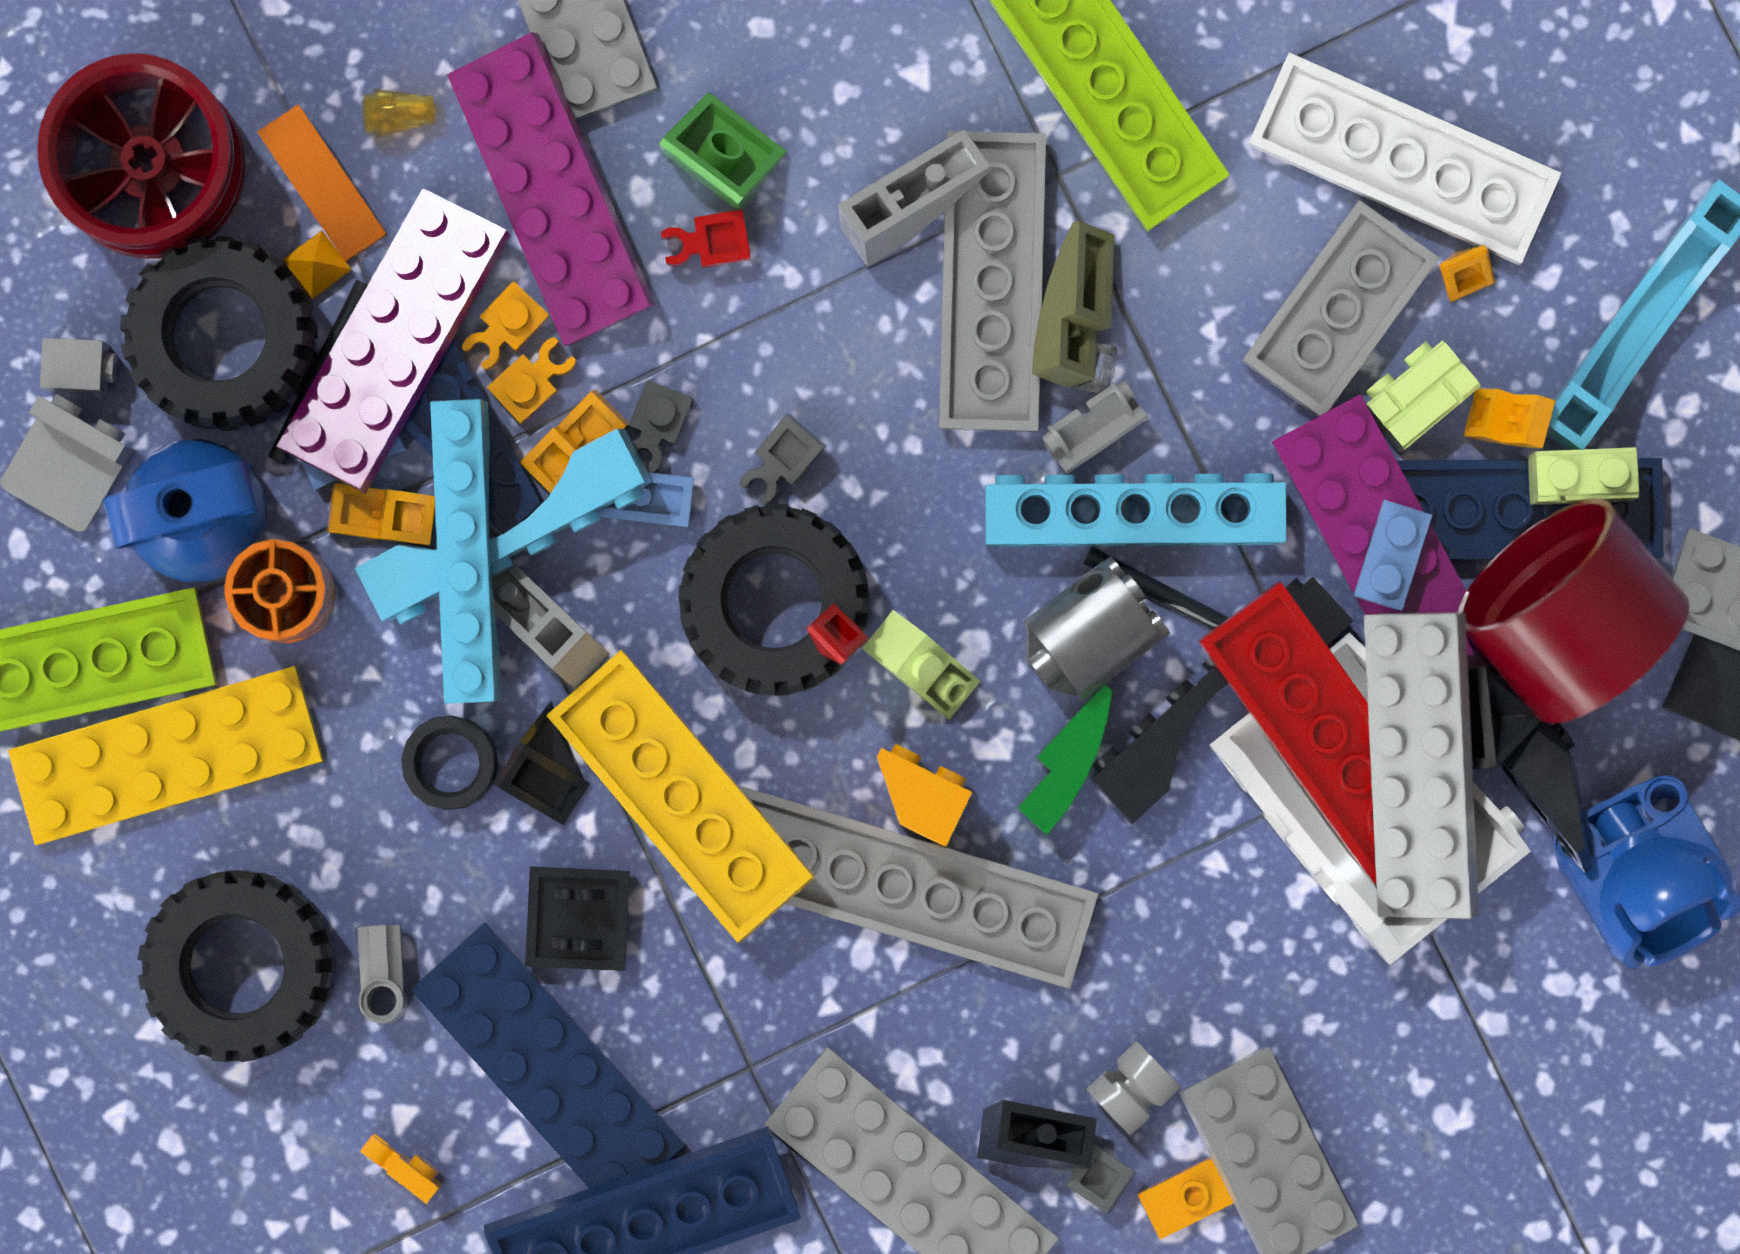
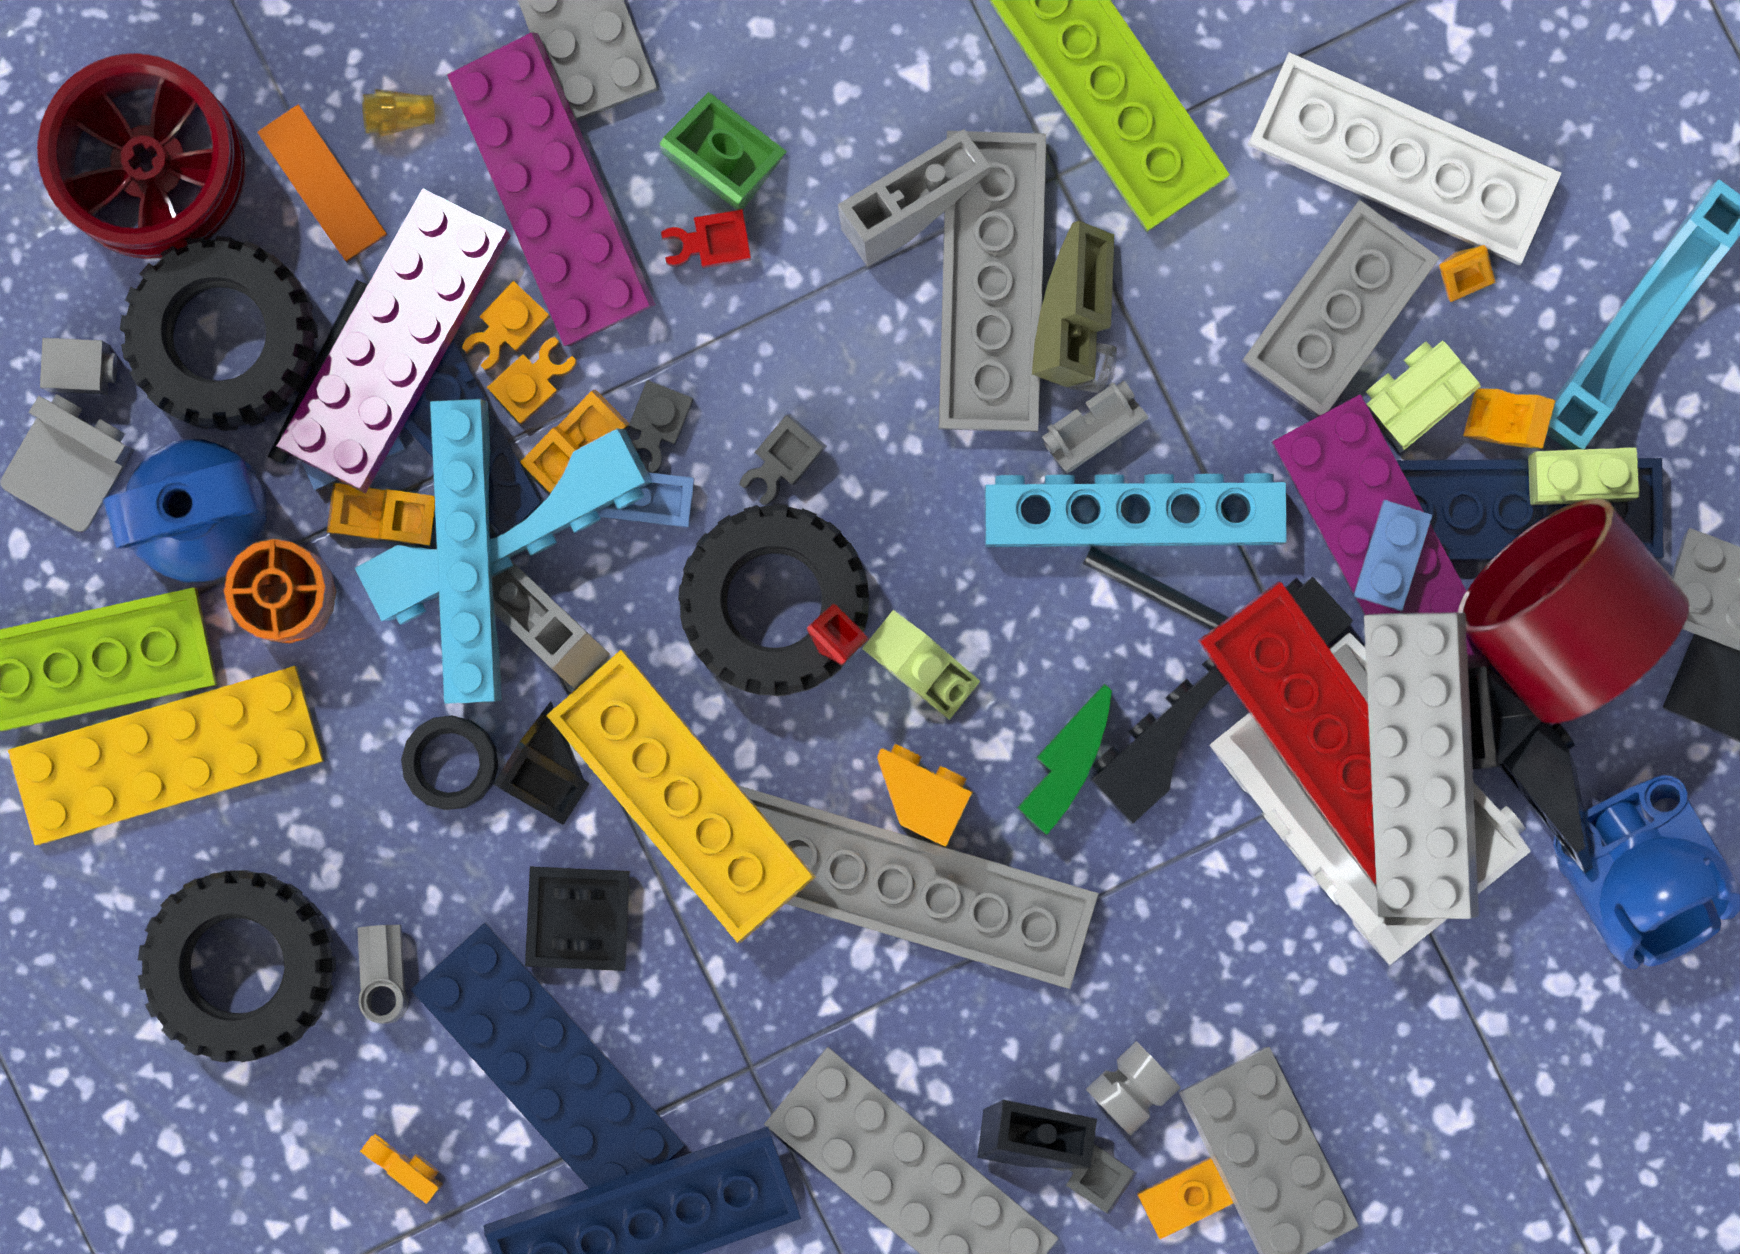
(317, 264): light orange slope -> none
(1091, 631): flat silver cylinder -> none

